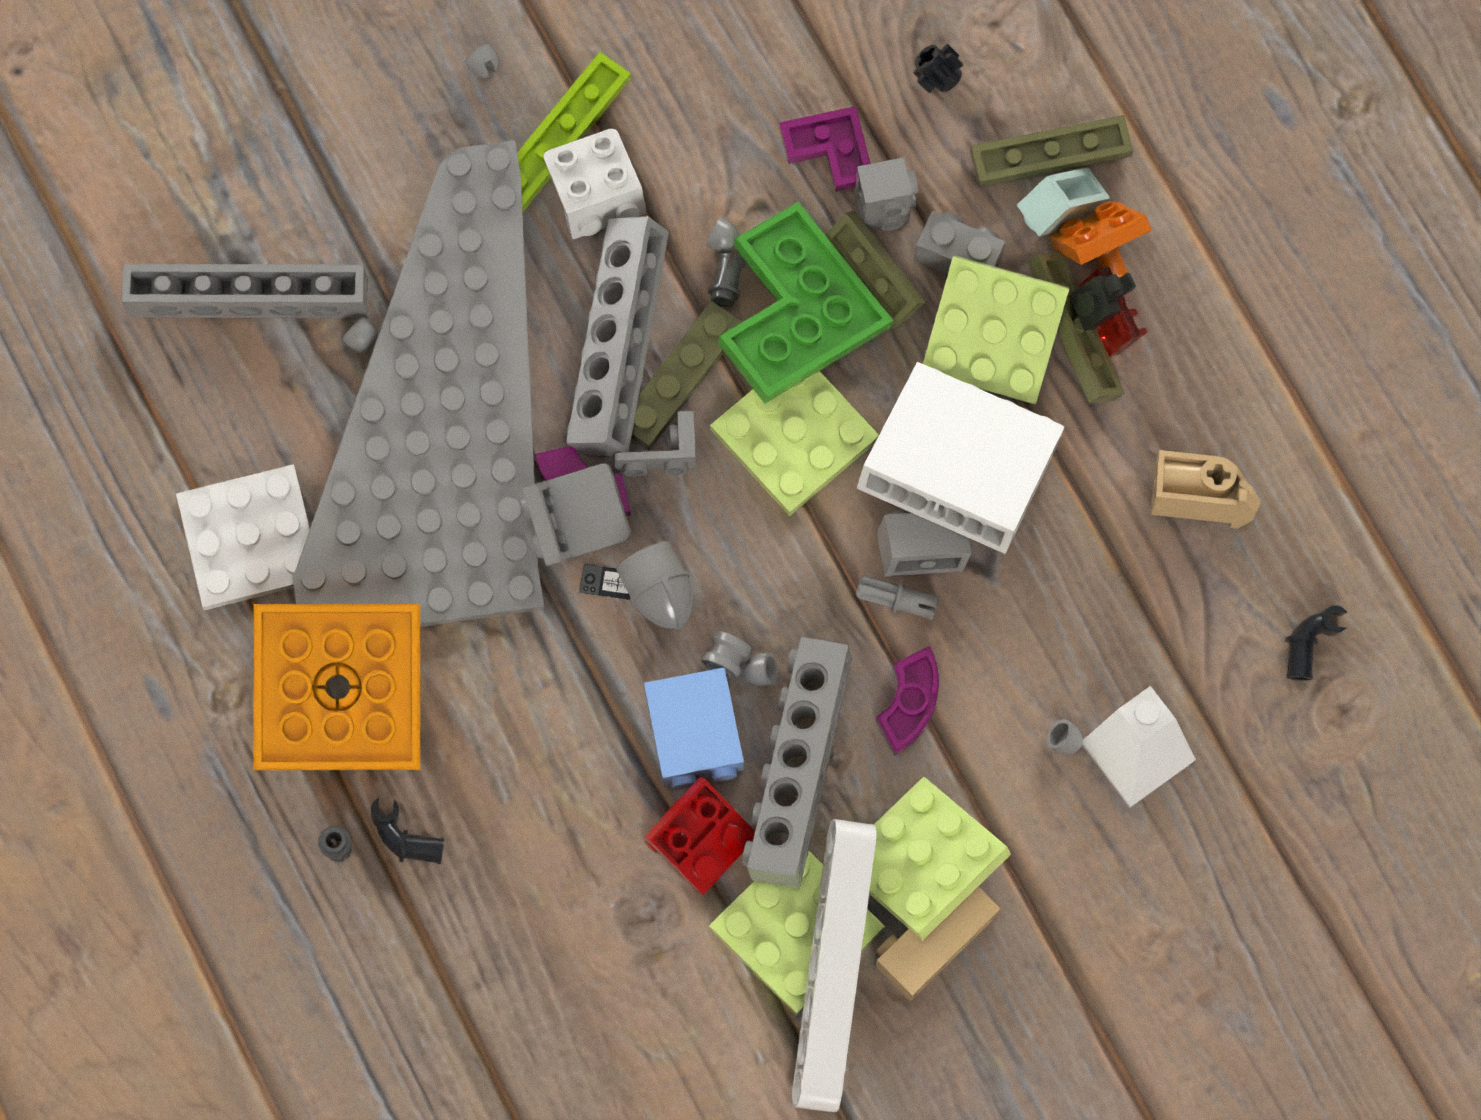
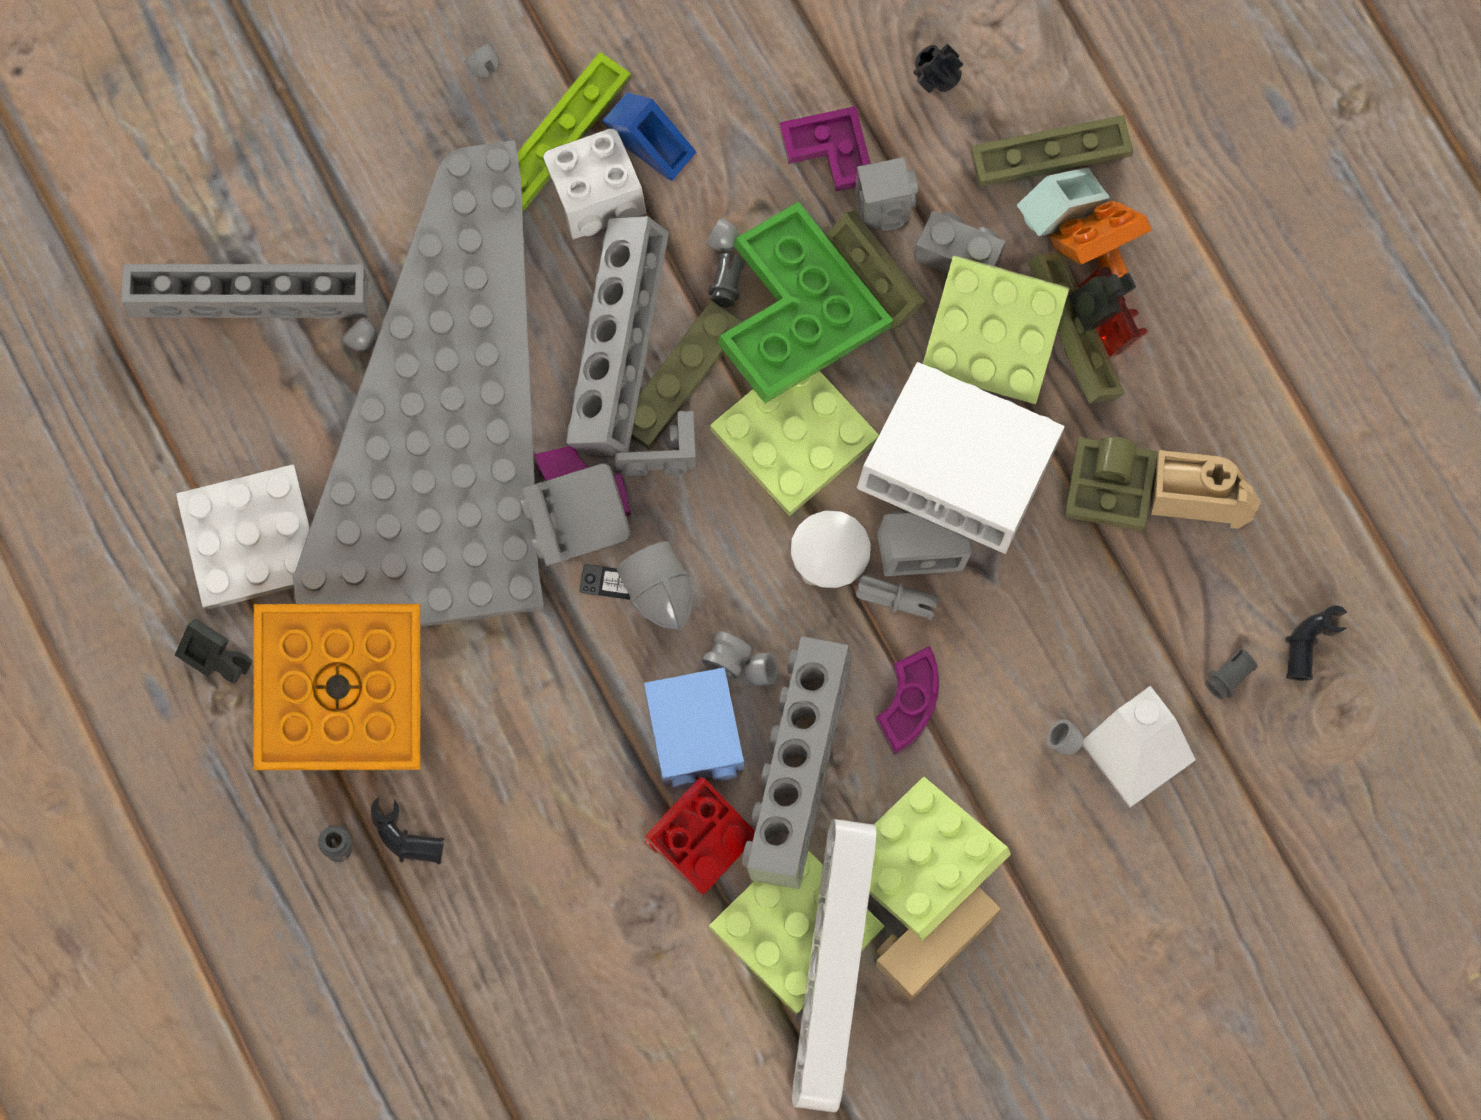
(206, 652): none -> pearl dark grey plate
(650, 134): none -> blue slope
(830, 549): none -> white dish
(1111, 483): none -> olive plate
(1230, 674): none -> dark grey pin

